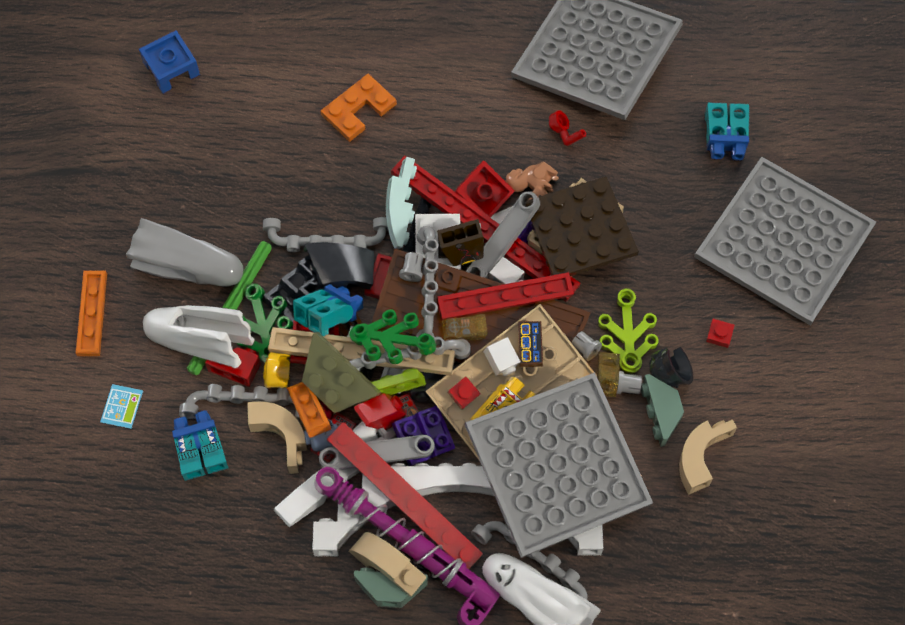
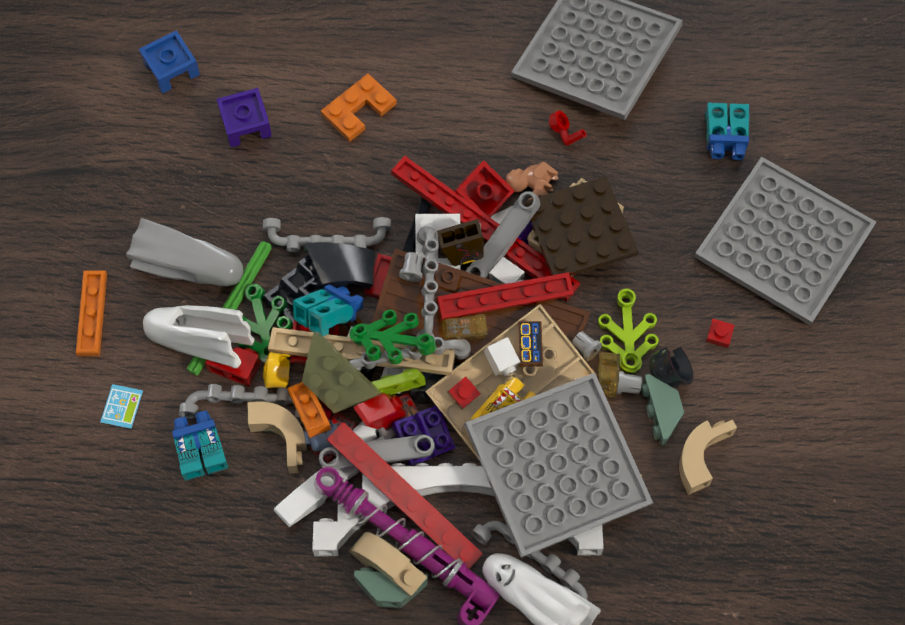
(243, 114): none -> dark purple panel
(397, 210): light aqua slope -> none

